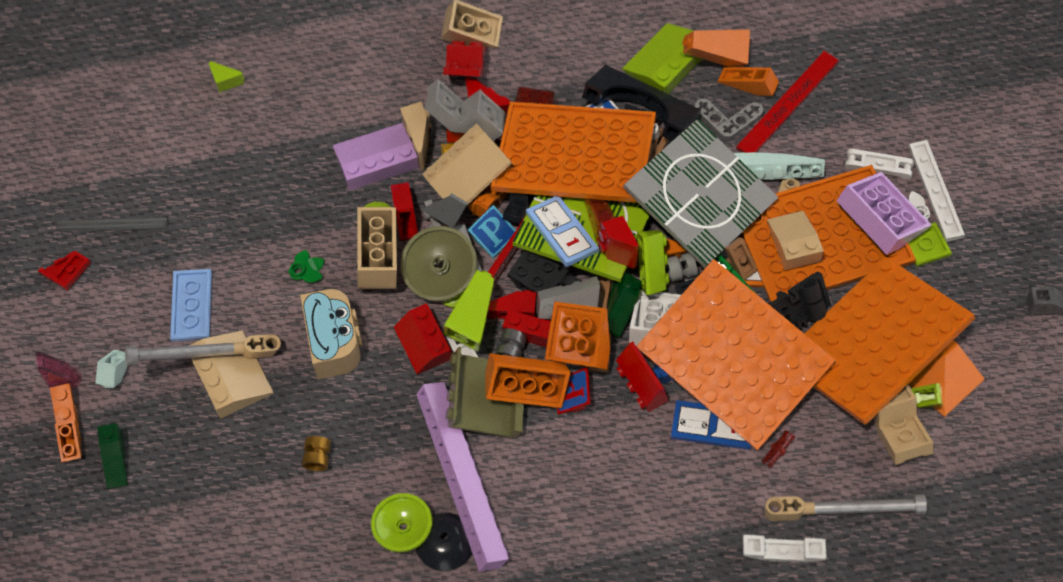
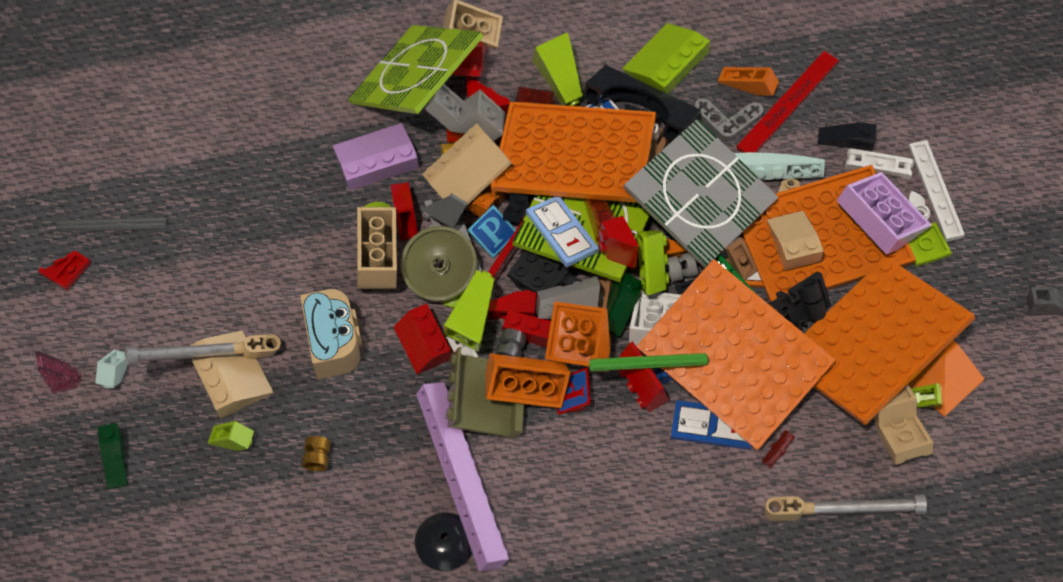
(66, 423): orange slope -> none
(191, 305): light blue tile -> none
(225, 77): lime slope -> none
(231, 436): none -> lime slope
(309, 266): green plate -> none
(398, 511): lime dish -> none
(415, 68): none -> lime tile
(417, 126): tan slope -> none
(559, 70): none -> lime slope
(648, 361): none -> bright green axle
(719, 46): orange slope -> none
(784, 550): white slope -> none
(852, 136): none -> black slope

